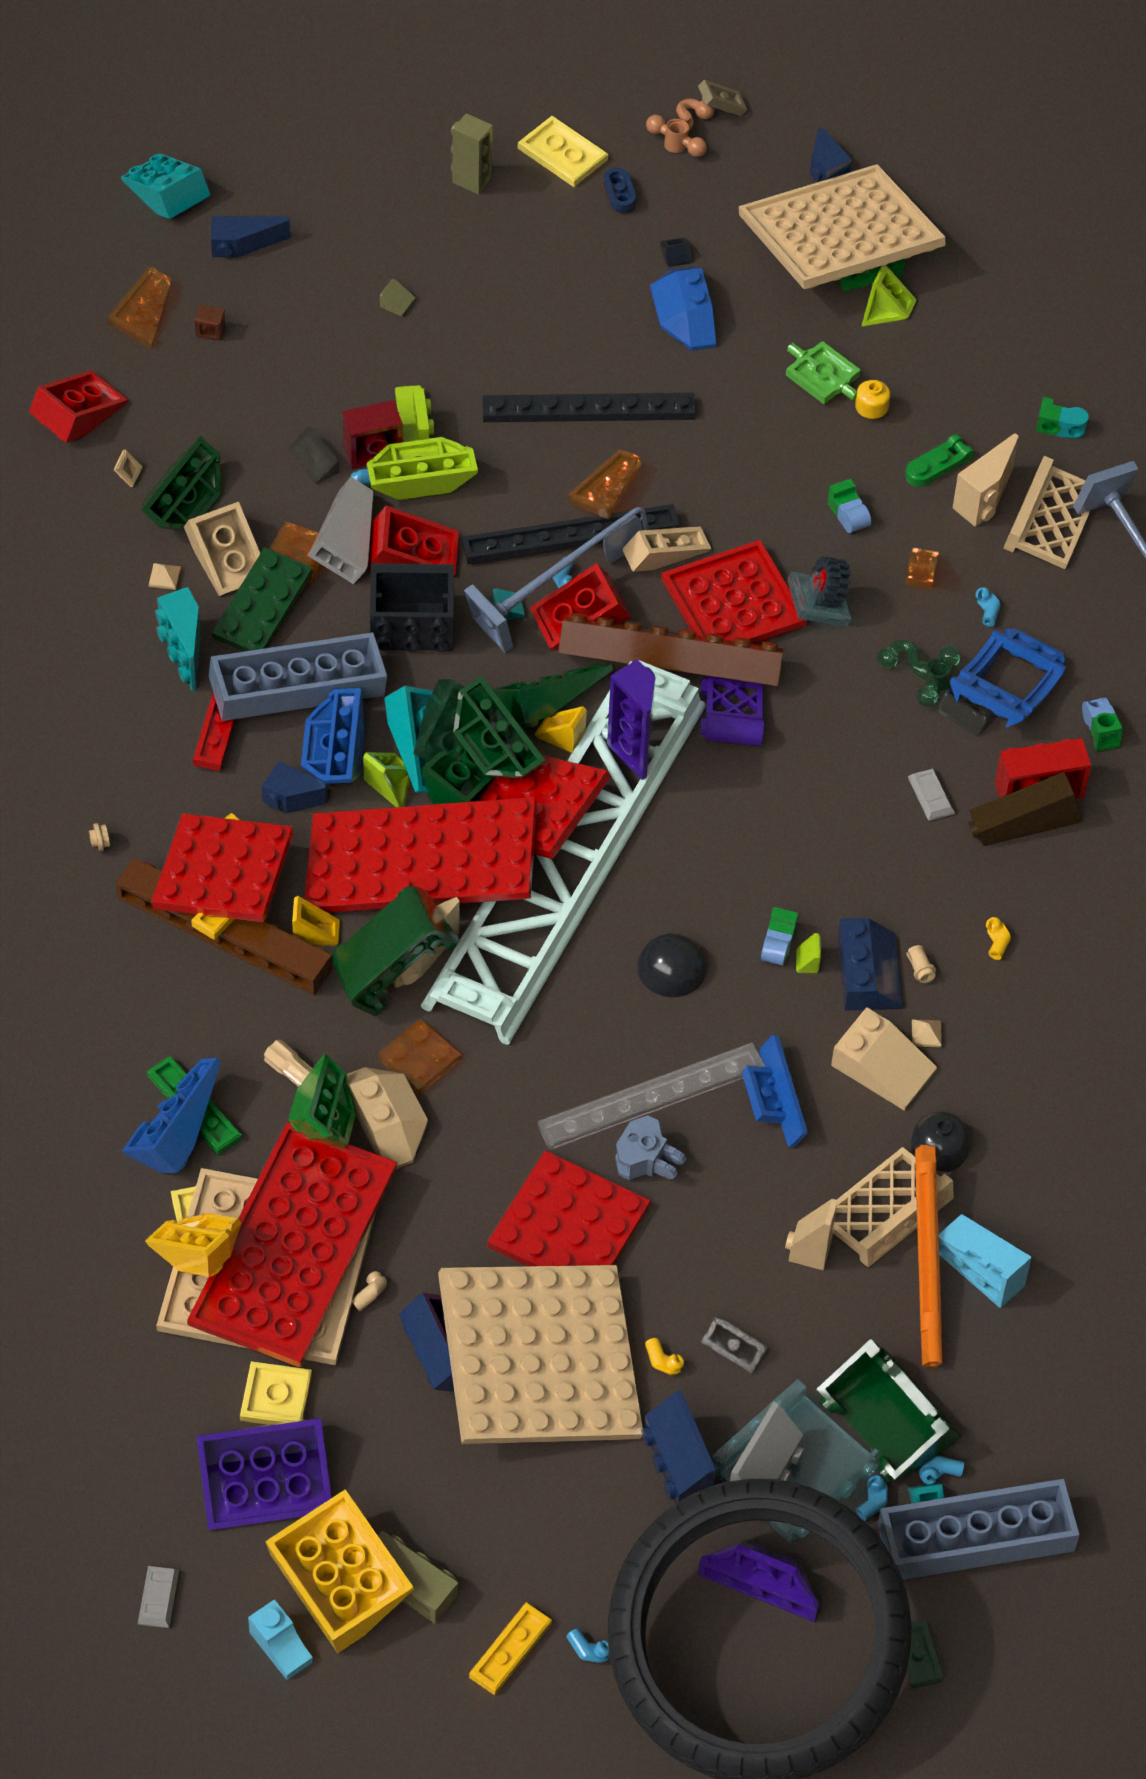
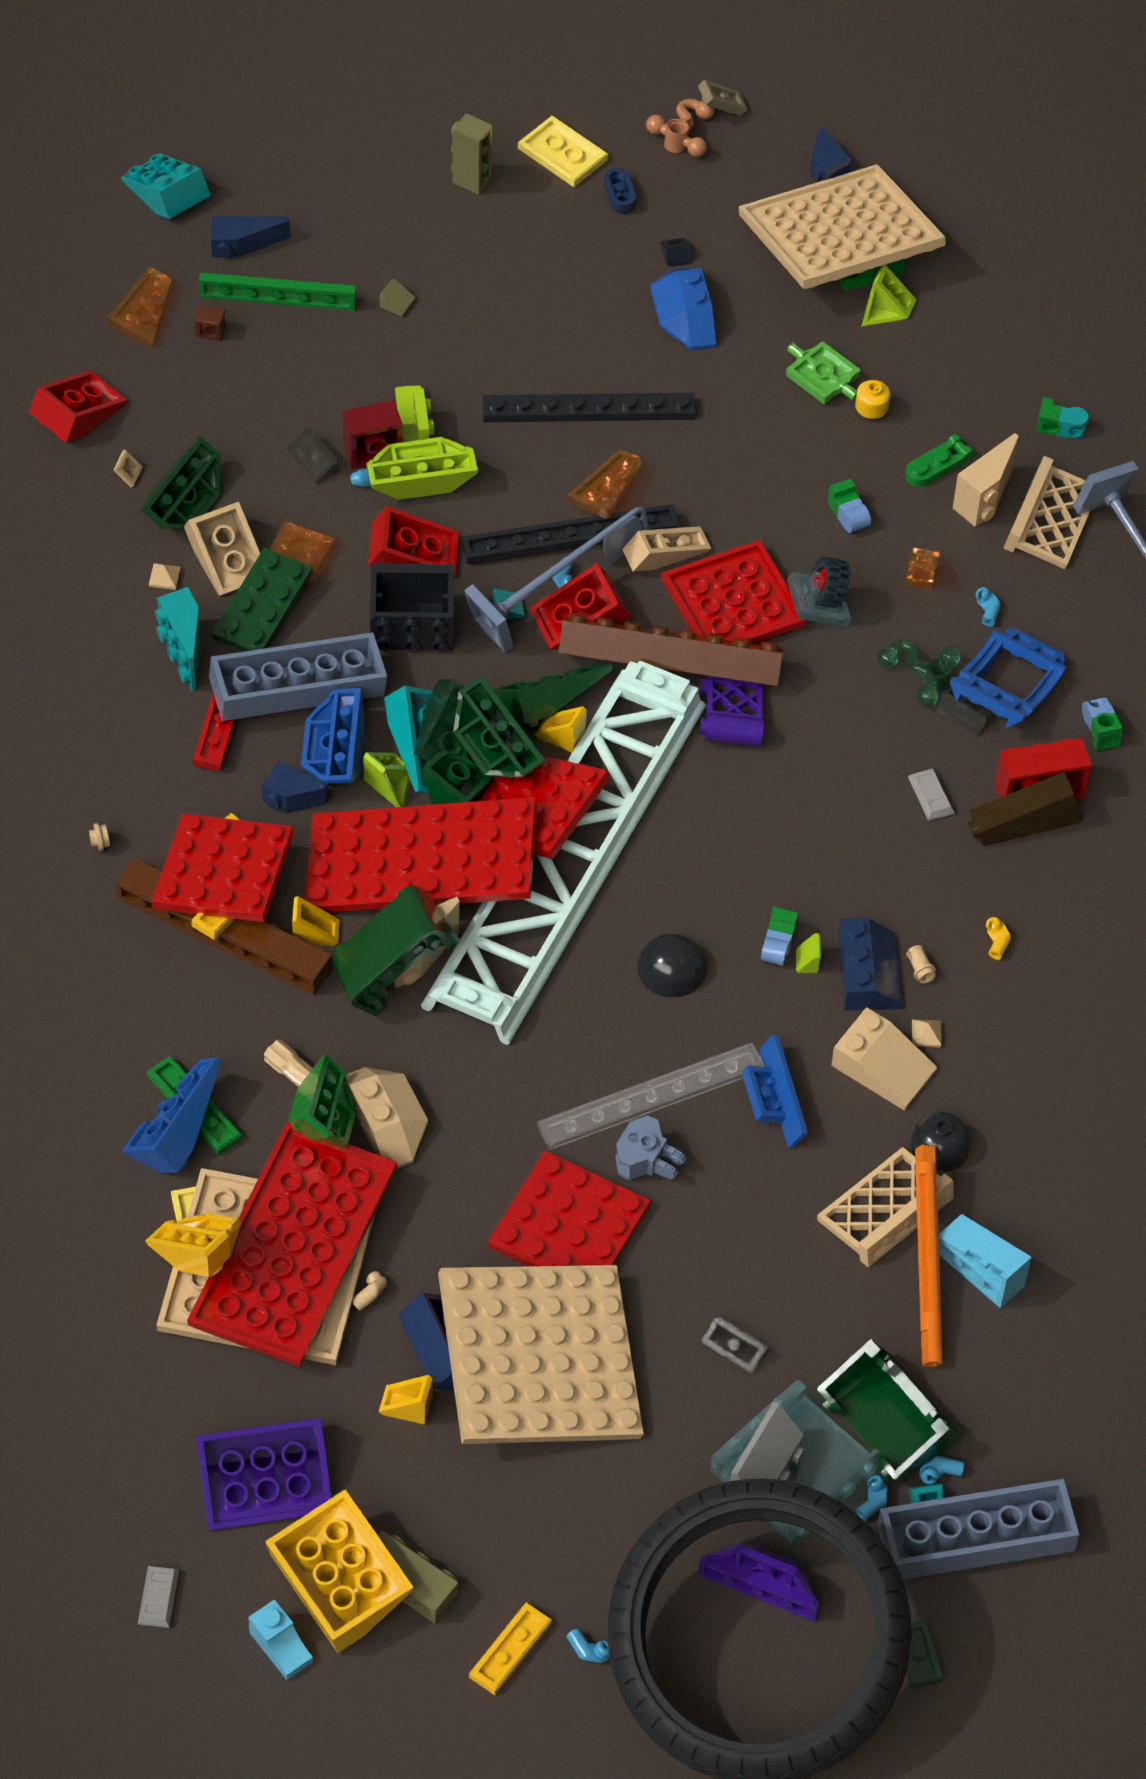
(275, 1393): light yellow tile -> none
(277, 291): none -> green plate
(345, 534): light grey slope -> none
(408, 1399): none -> yellow slope
(419, 1056): clear orange plate -> none
(632, 715): dark purple slope -> none
(660, 1361): yellow arm -> none
(678, 1448): dark blue slope -> none
(813, 1237): tan slope -> none

